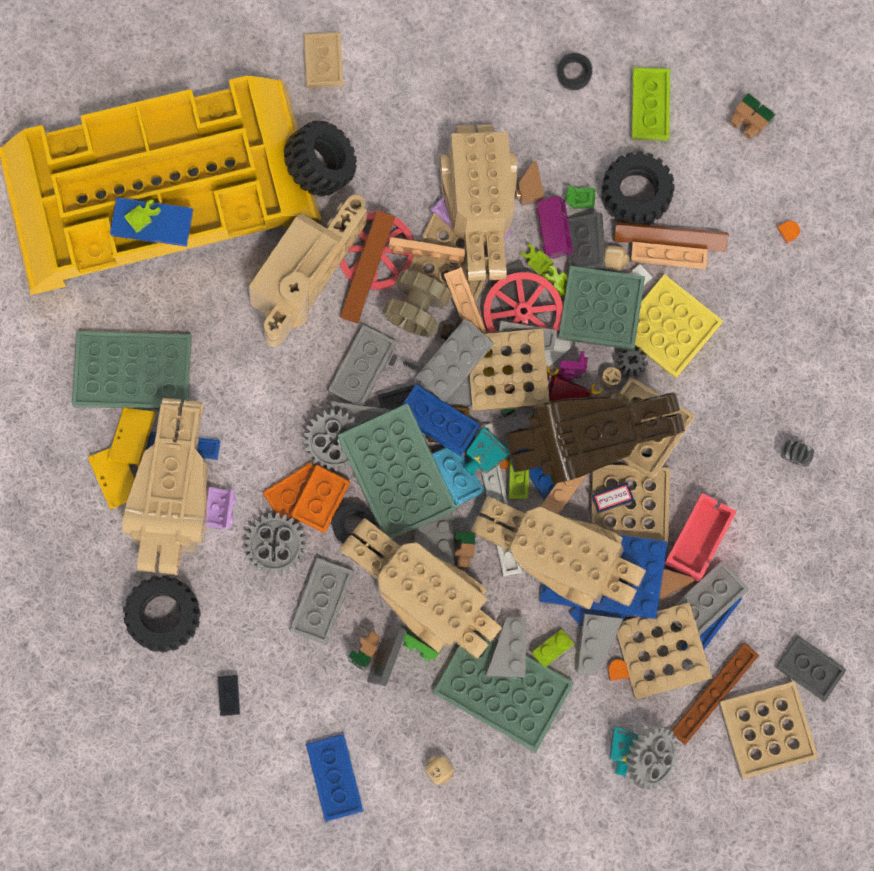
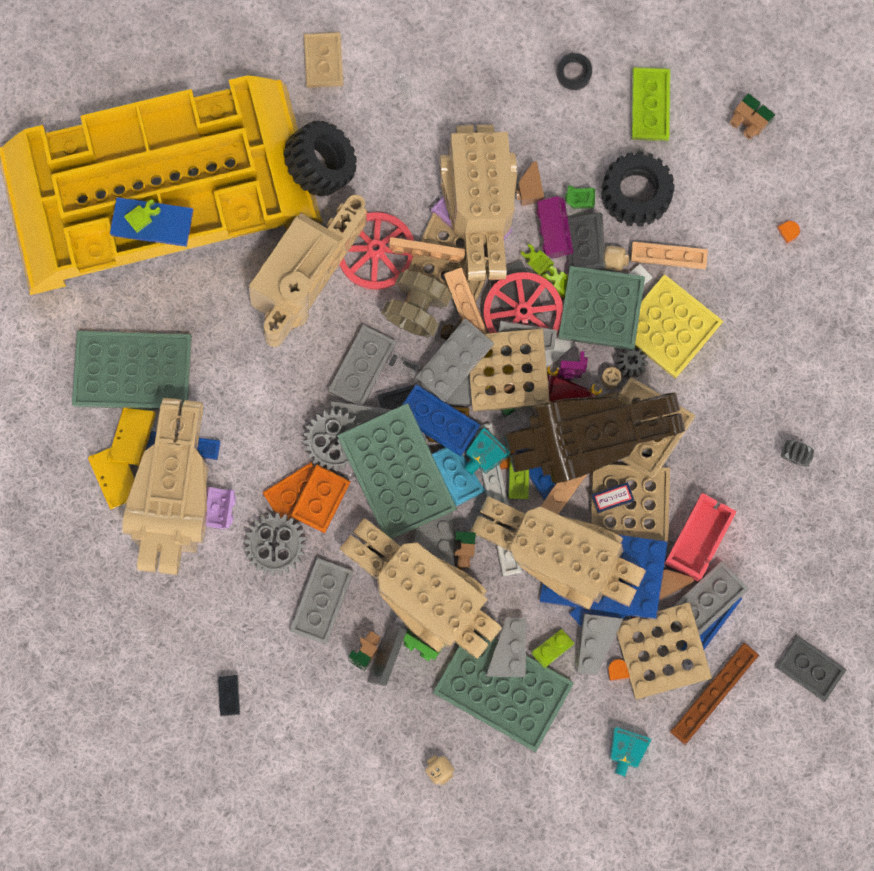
(143, 595): black tyre -> none
(334, 777): blue tile -> none
(346, 511): black tyre -> none
(367, 266): dark orange tile -> none
(653, 757): light grey gear -> none
(671, 236): tile -> none
(799, 731): tan piece -> none

